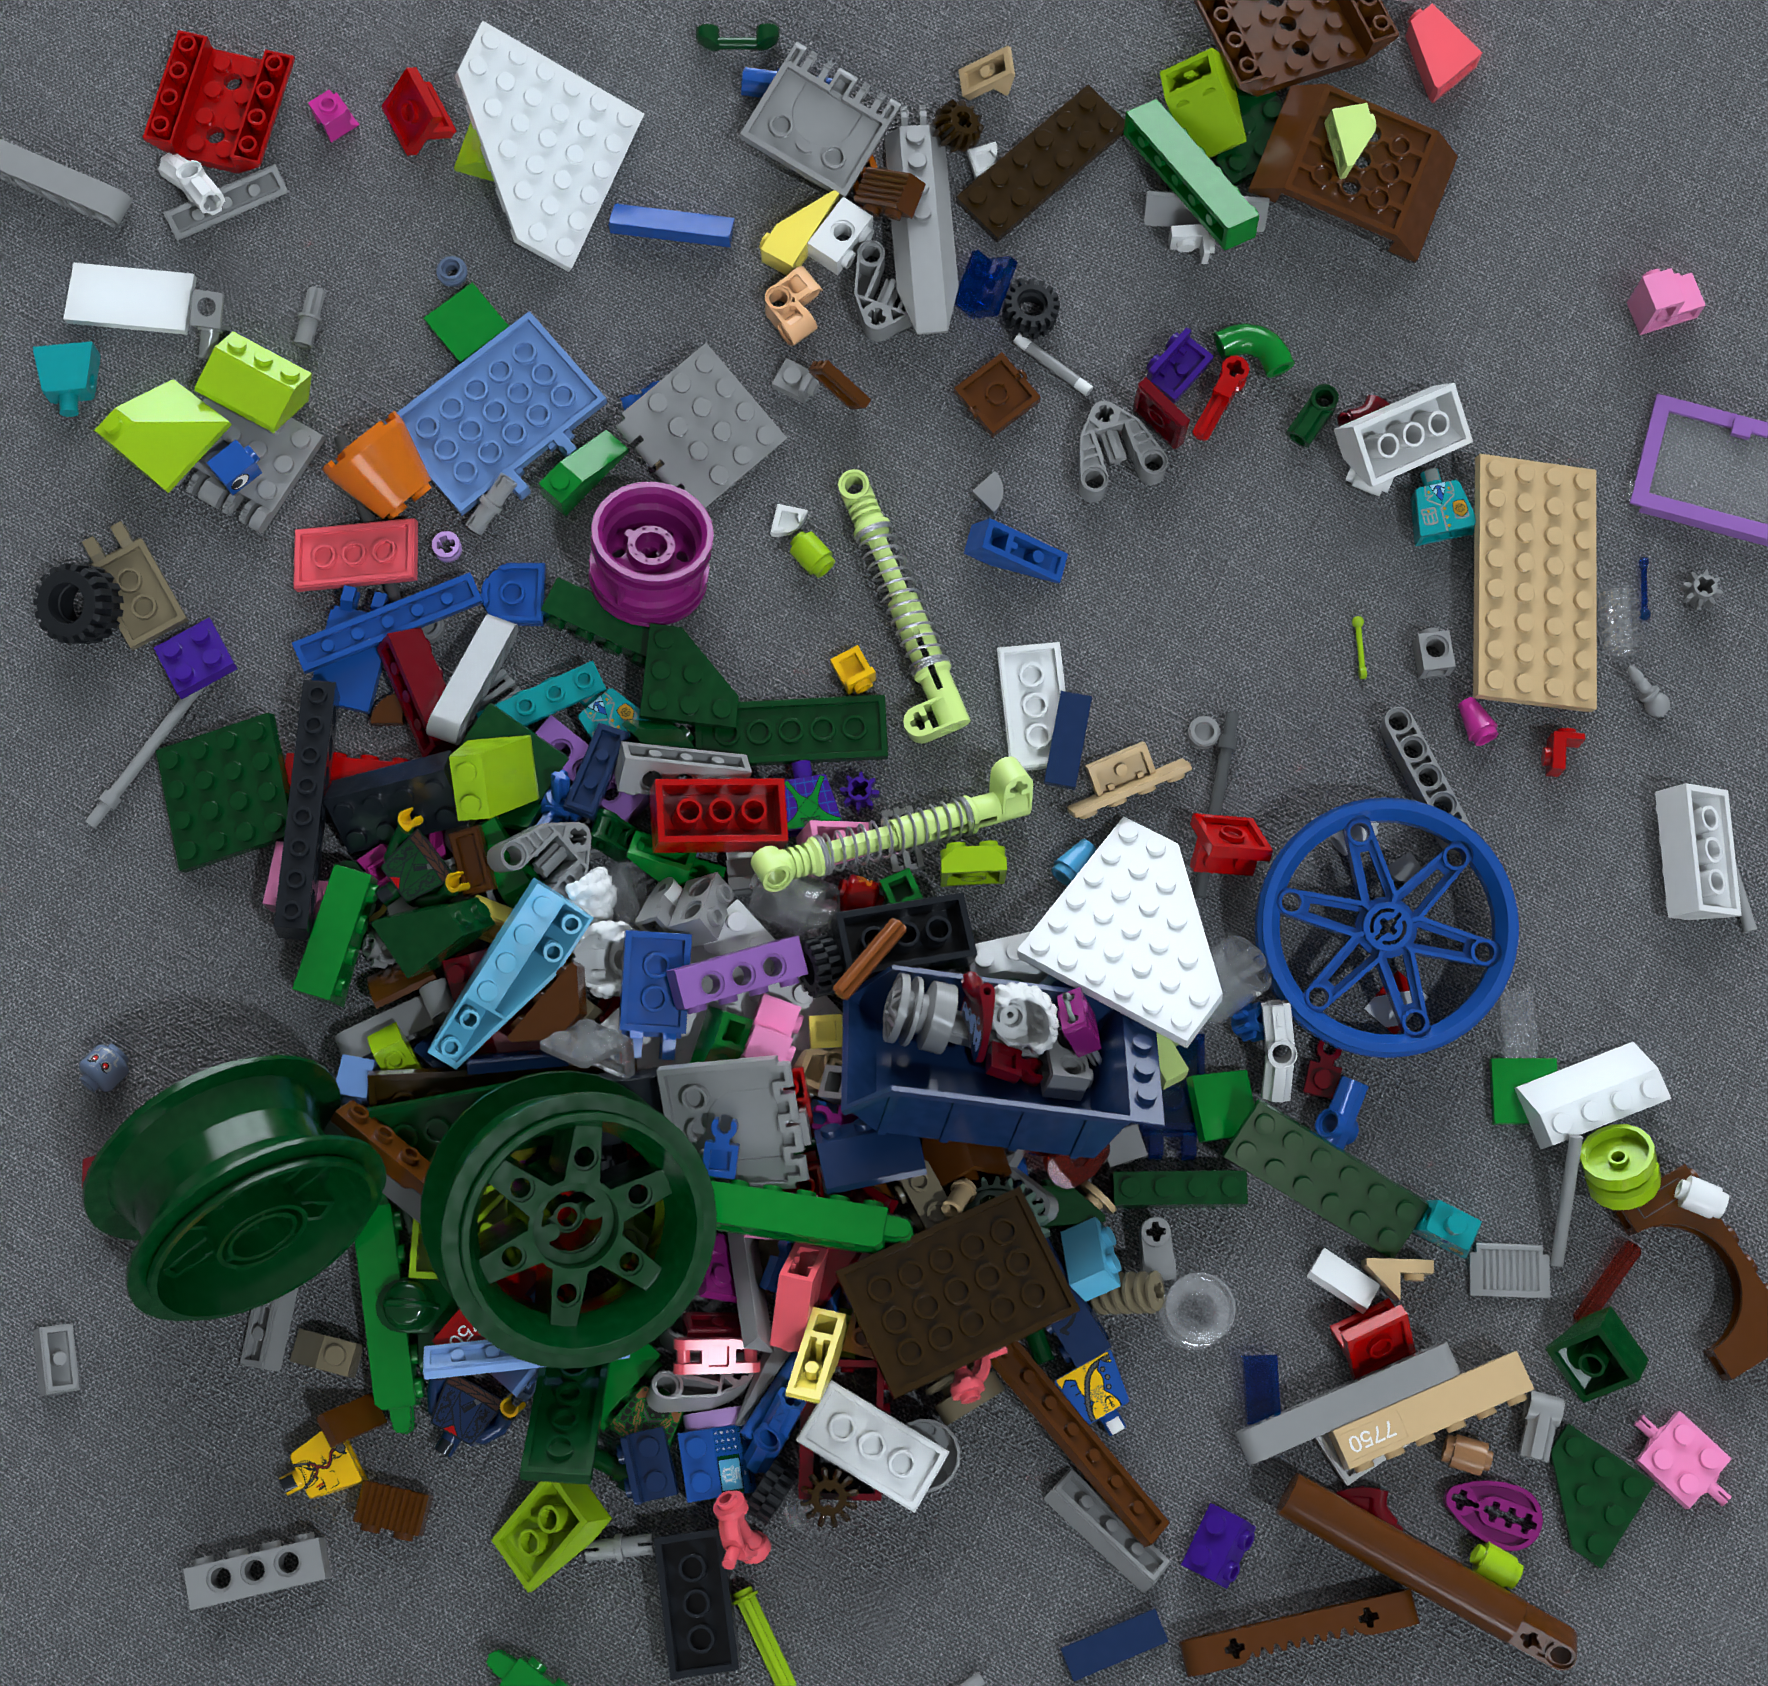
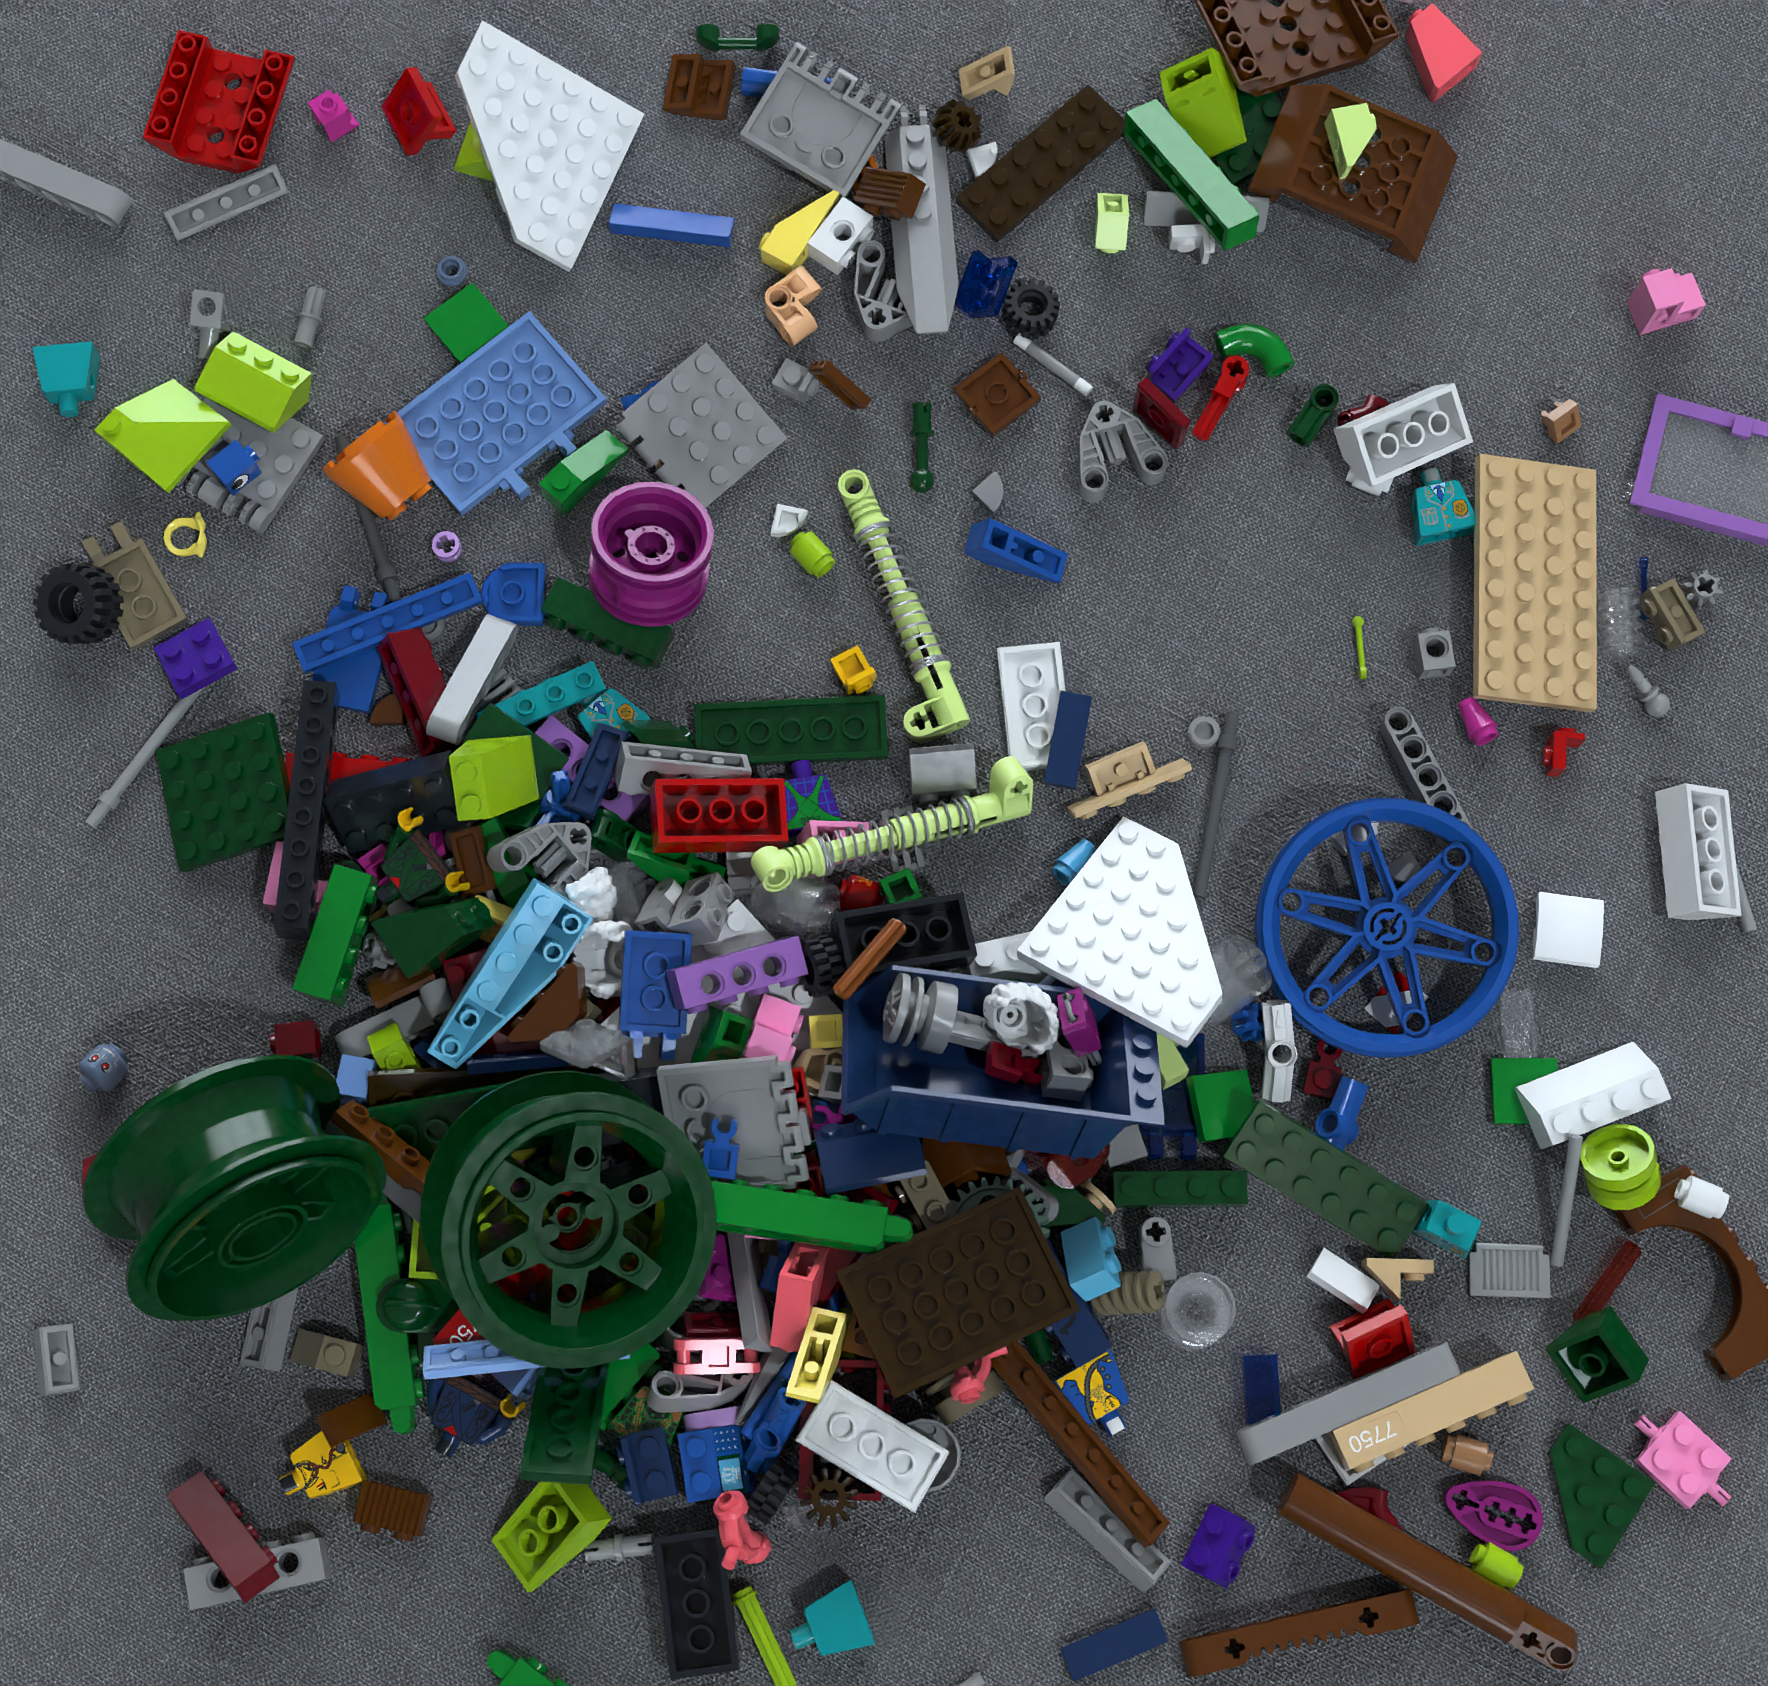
(129, 298): white tile -> none
(193, 181): white piece -> none
(195, 523): none -> light yellow piece
(224, 1536): none -> dark red brick
(297, 1039): none -> dark red brick
(356, 555): coral tile -> none
(491, 504): light grey pin -> none
(683, 683): dark green plate -> none
(699, 87): none -> reddish brown slope
(835, 1622): none -> teal torso
(858, 801): dark purple gear -> none
(921, 479): none -> dark green pin
(942, 772): none -> flat silver slope
(962, 1193): tan pin -> none
(973, 864): lime slope -> none
(977, 1013): dark red arm -> none
(1111, 222): none -> yellowish green slope
(1228, 845): red bracket -> none
(1541, 1416): light grey piece -> none
(1562, 420): none -> medium nougat tile
(1568, 930): none -> white slope
(1671, 614): none -> dark tan bracket

